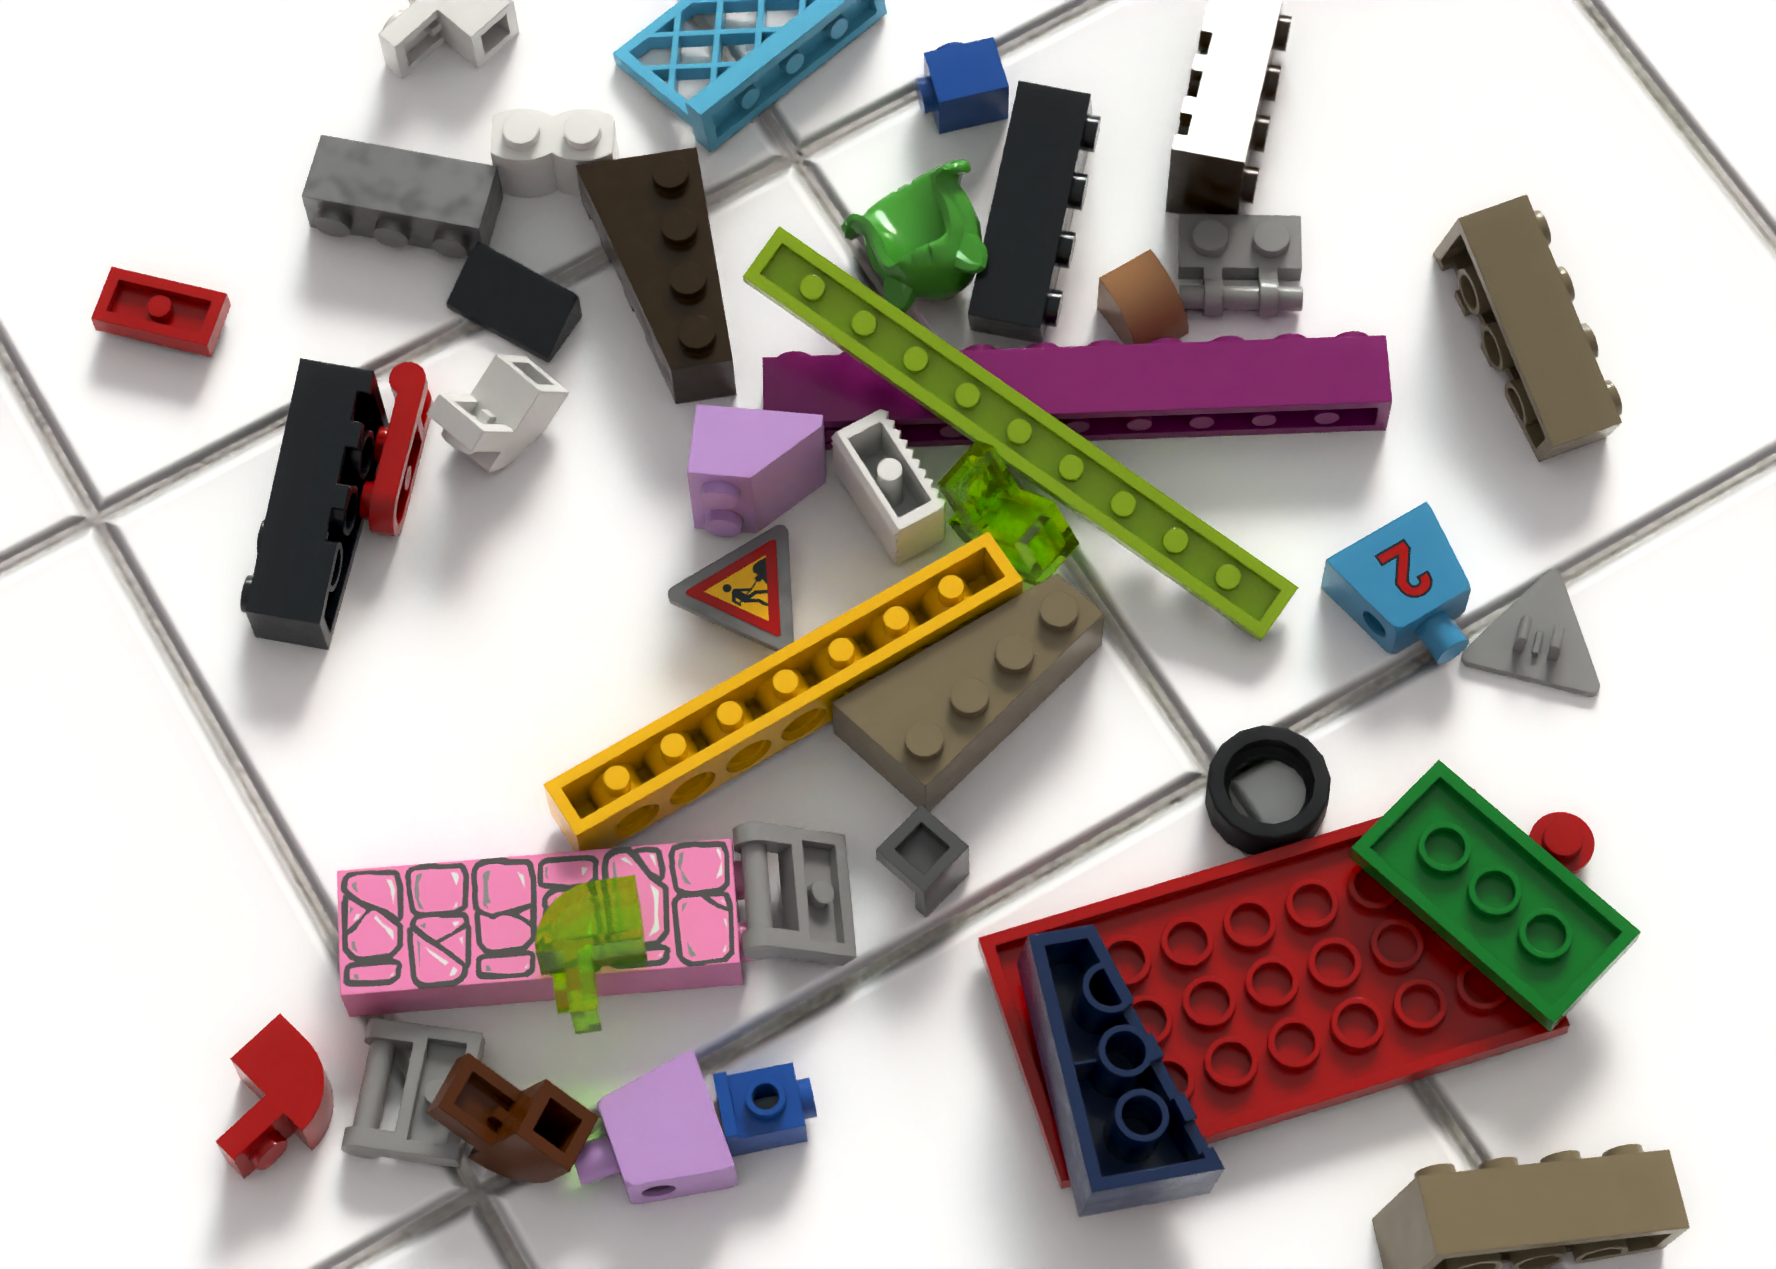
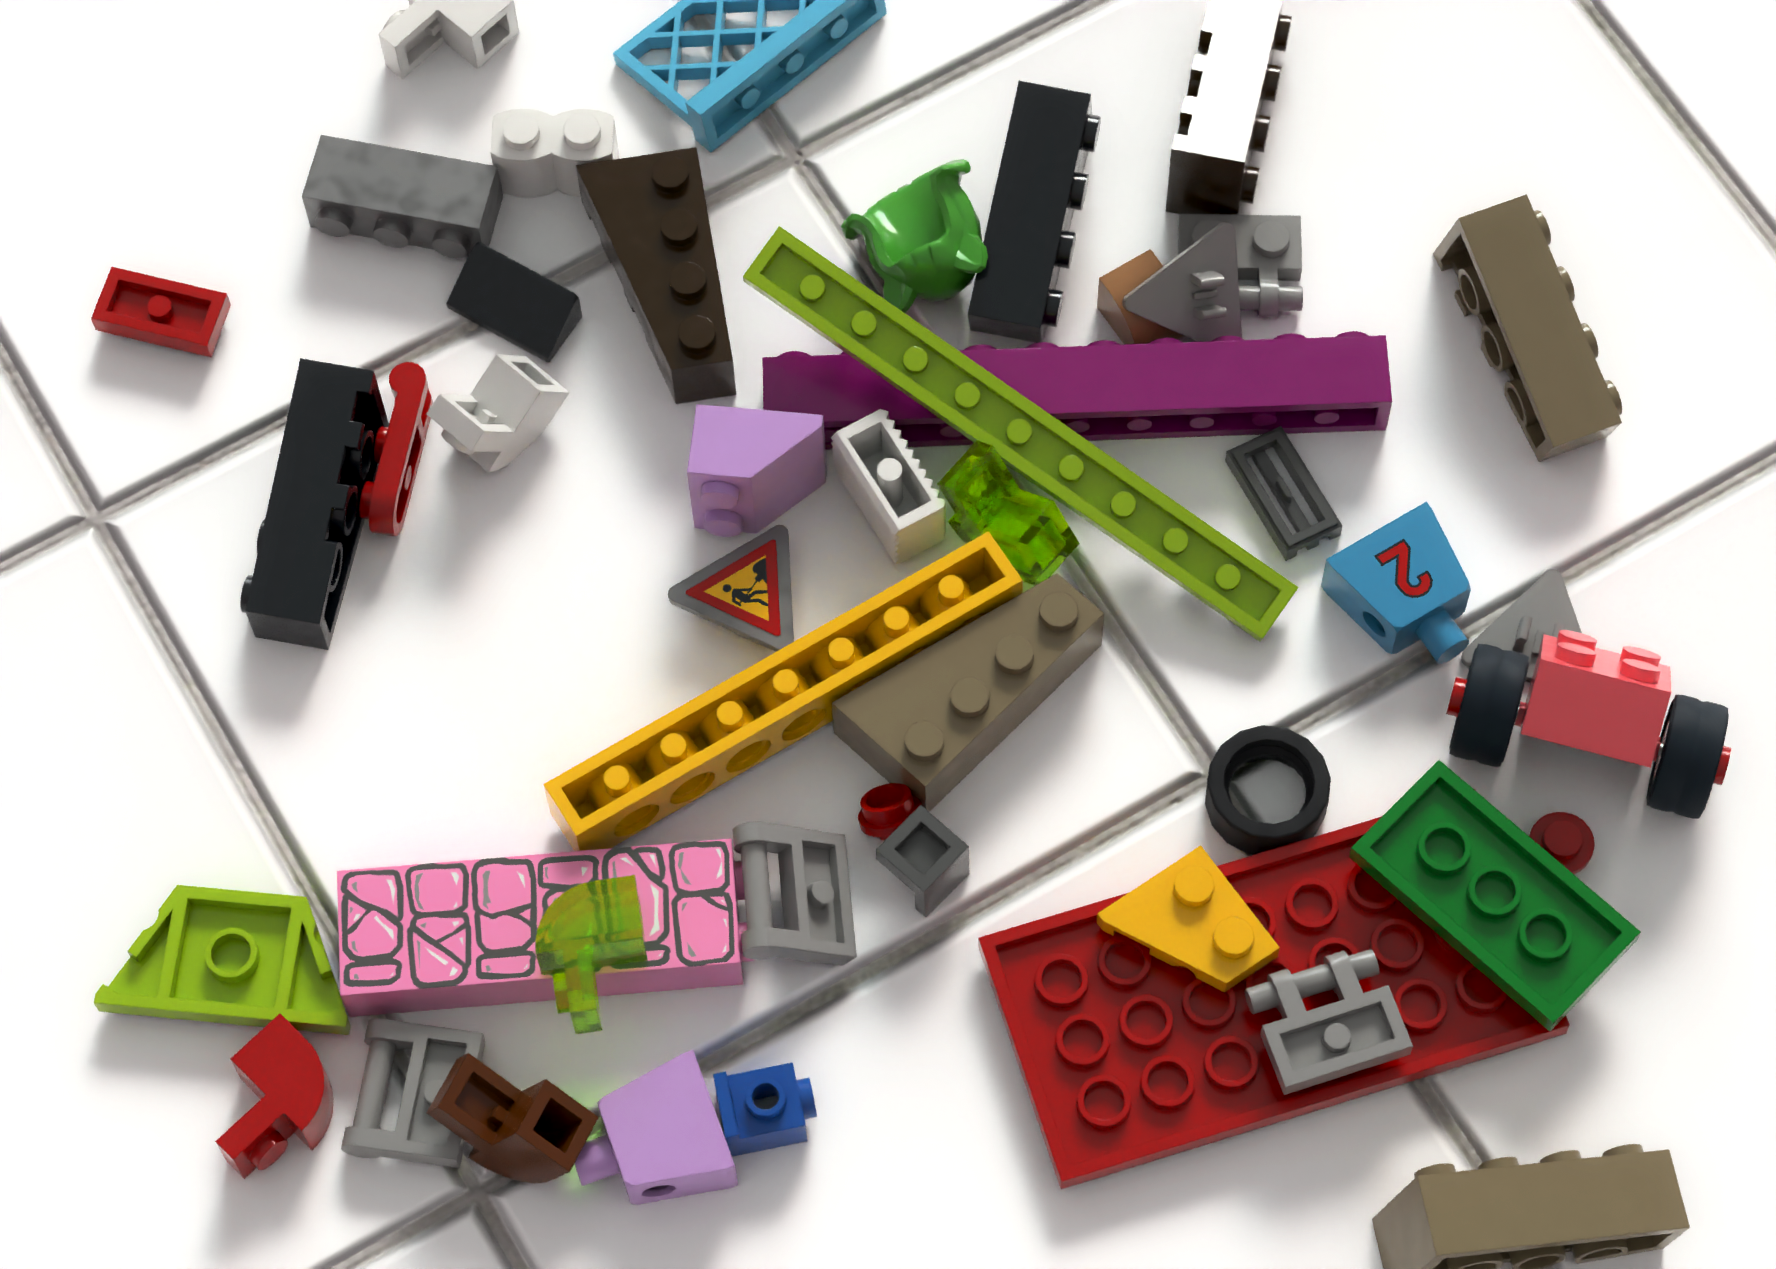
(230, 963): none -> lime wing
(886, 809): none -> red plate
(963, 85): blue brick -> none
(1113, 1102): dark blue wedge -> none
(1194, 921): none -> yellow wing
(1195, 290): none -> light grey piece
(1306, 535): none -> dark grey tile
(1334, 1038): none -> light grey plate
(1596, 705): none -> brick

